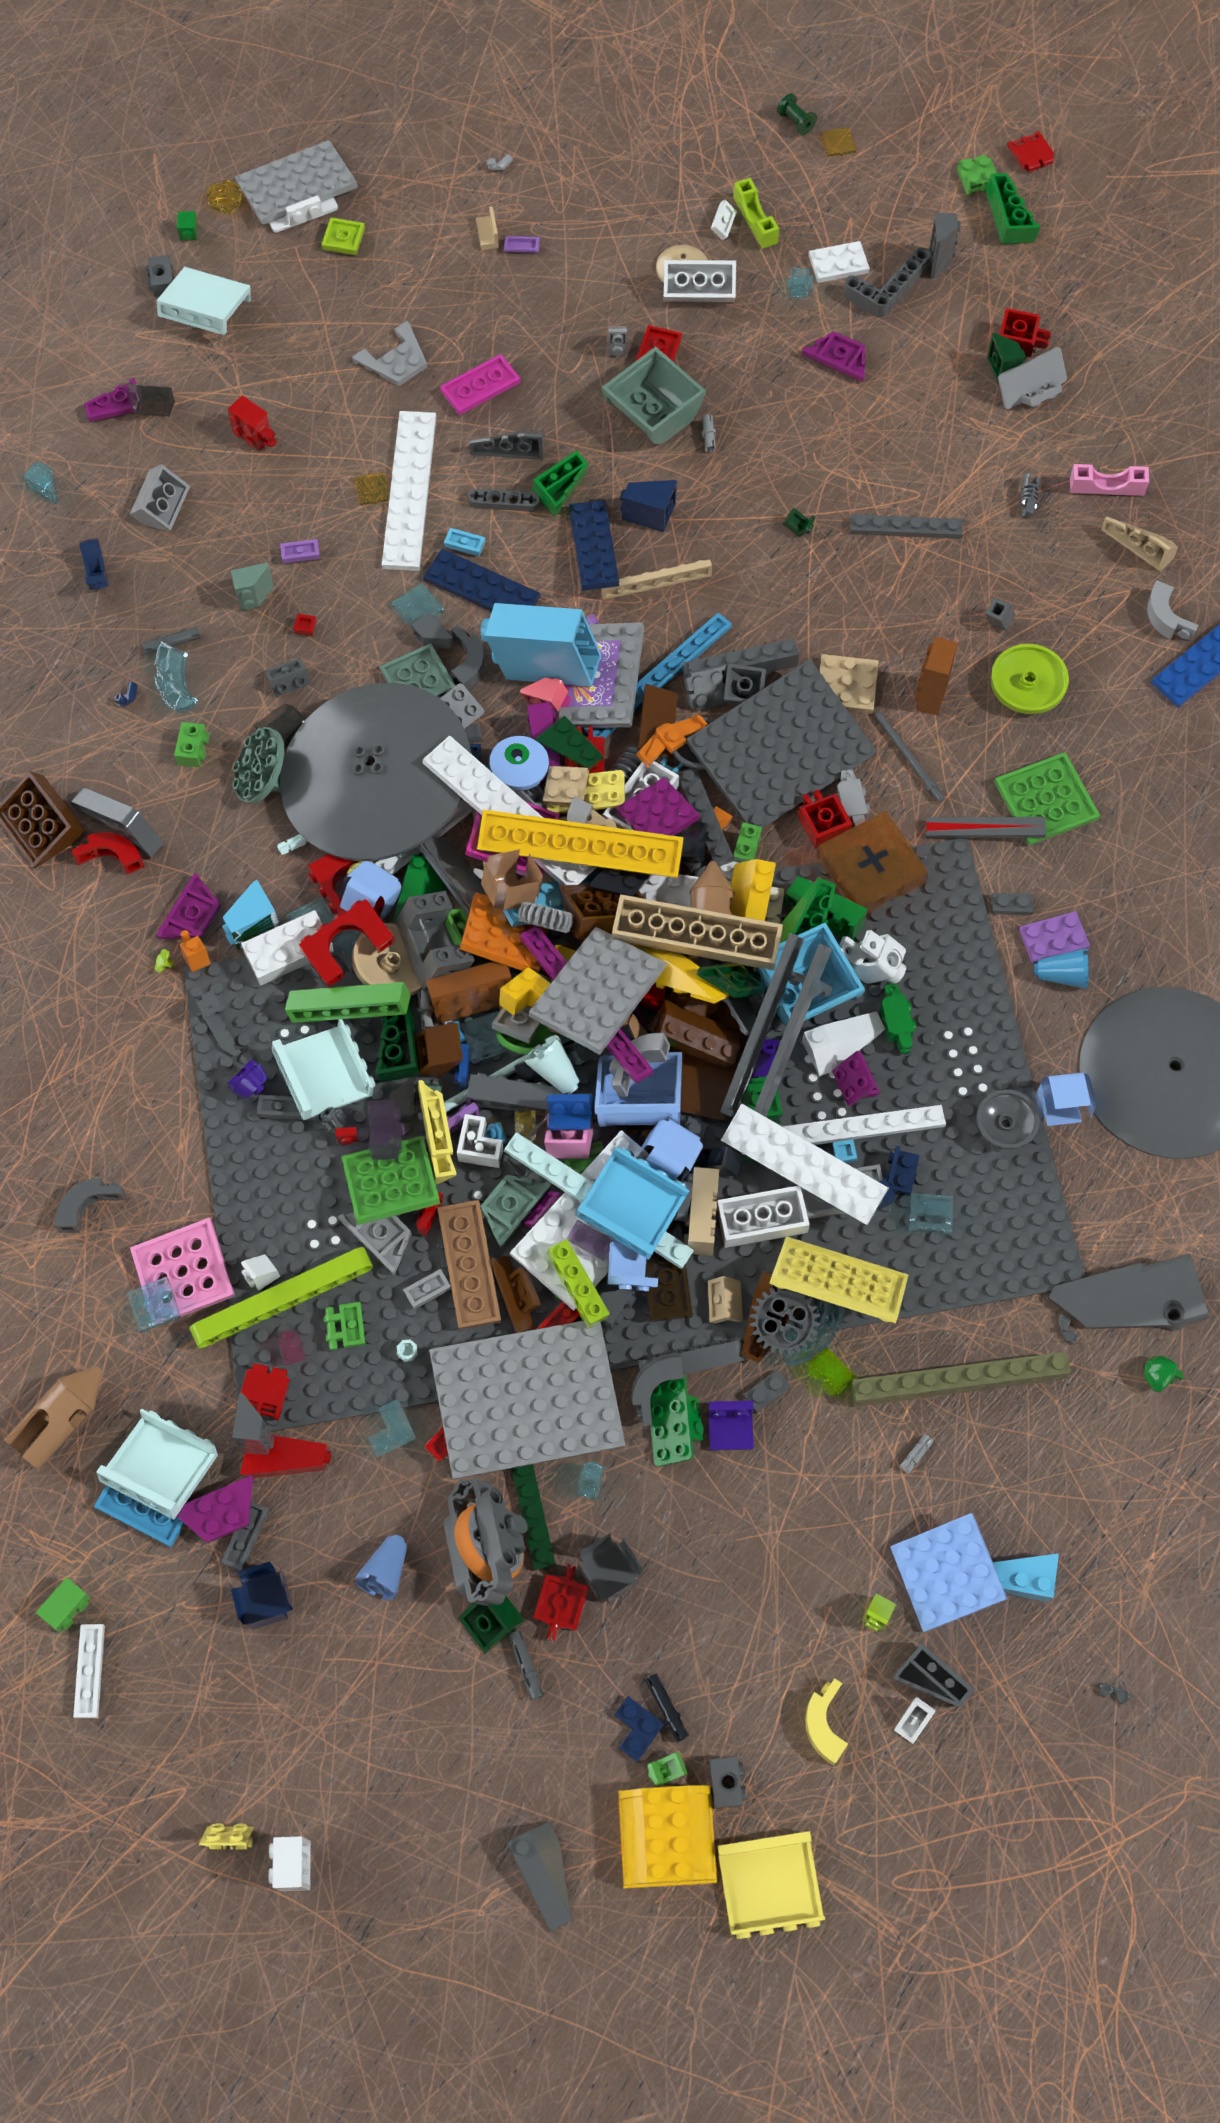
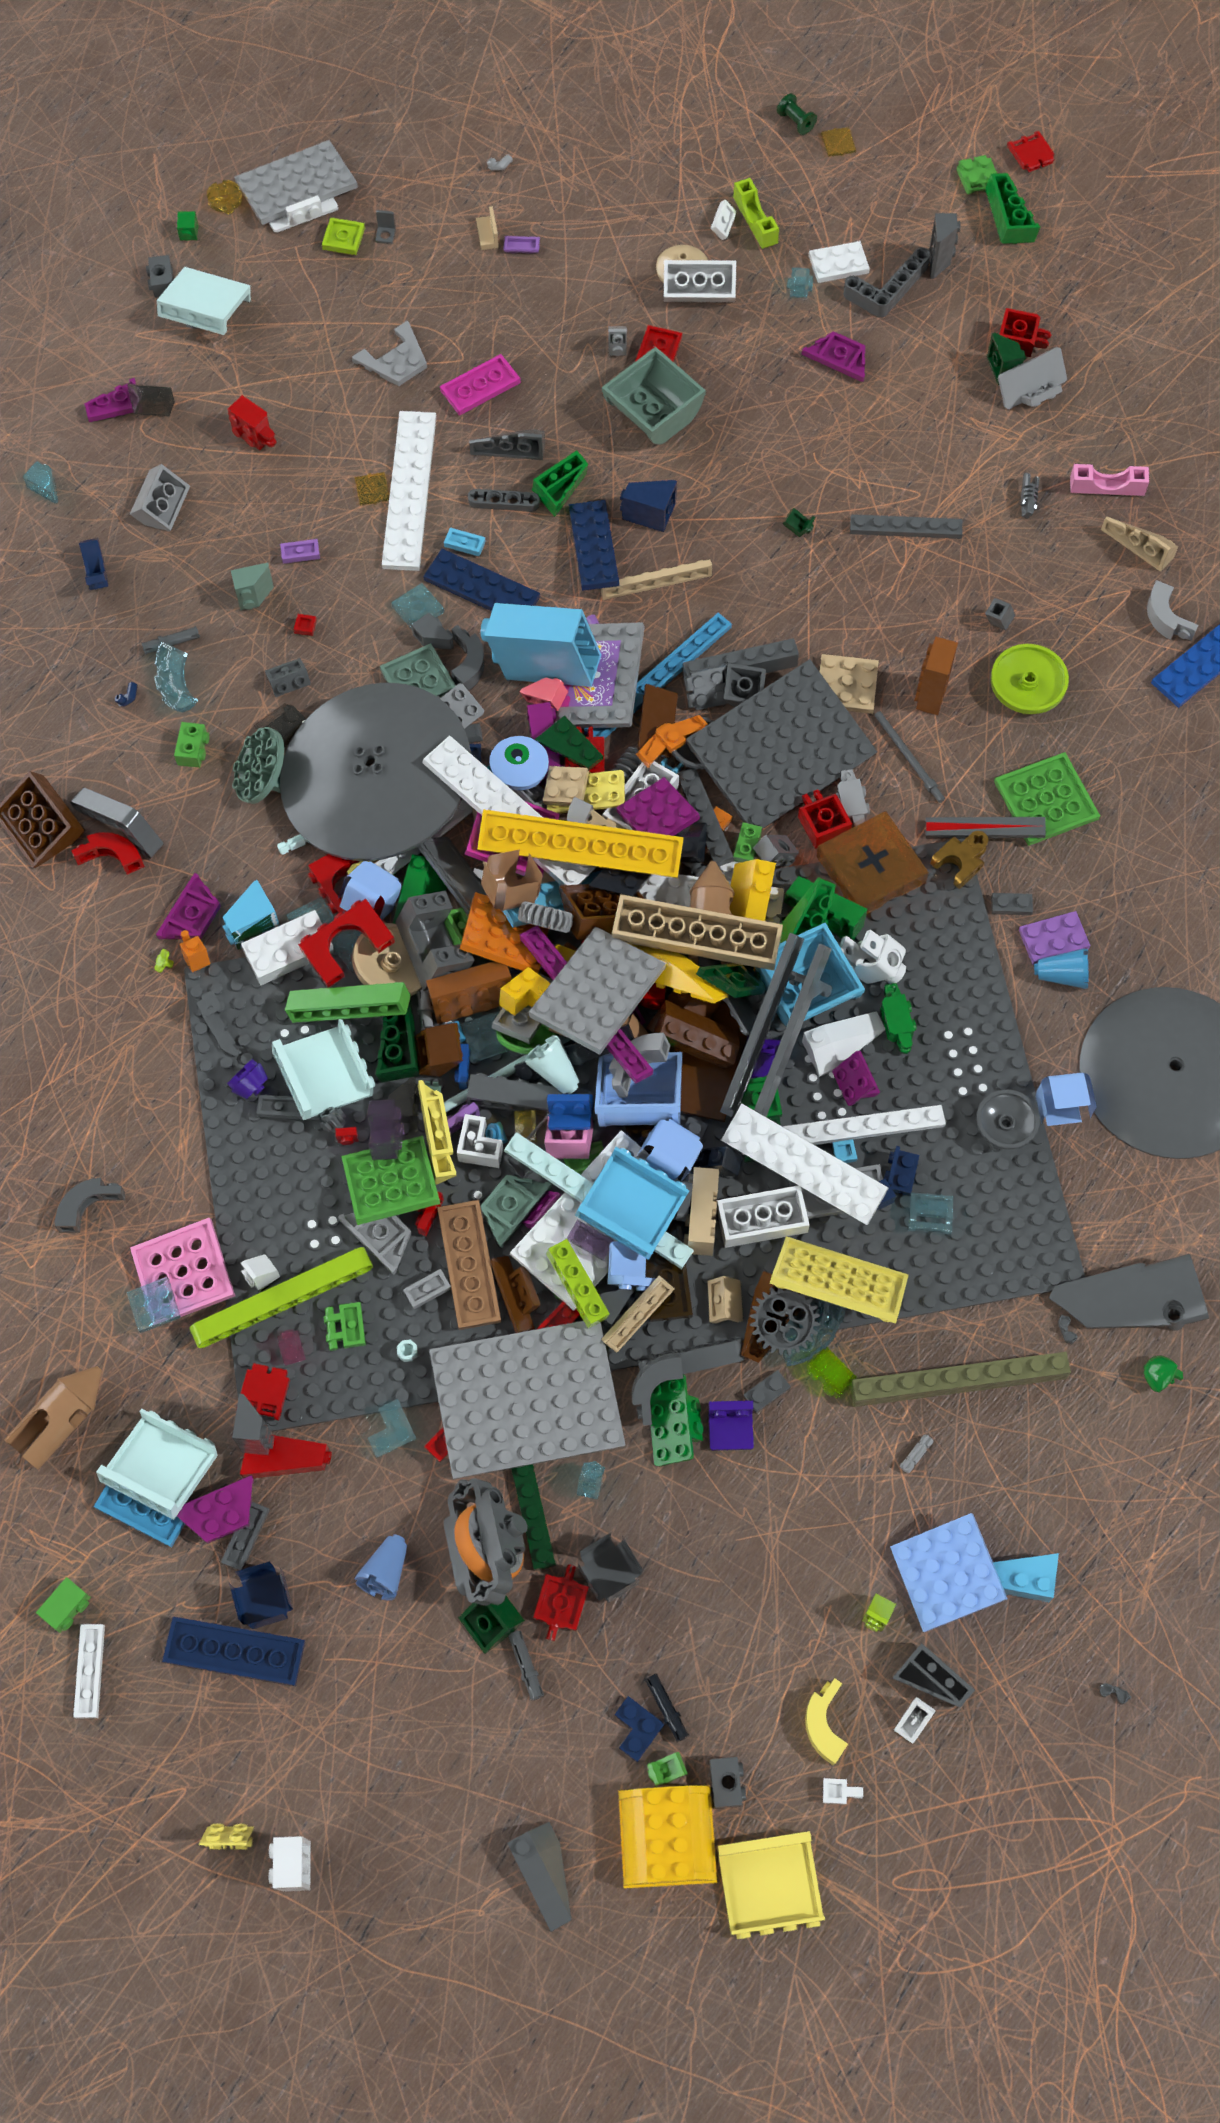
(234, 1651): none -> dark blue plate
(385, 223): none -> dark grey bracket
(637, 1314): none -> tan tile
(708, 433): light grey pin -> none
(776, 849): none -> dark grey brick
(836, 1791): none -> white plate
(964, 855): none -> pearl gold piece

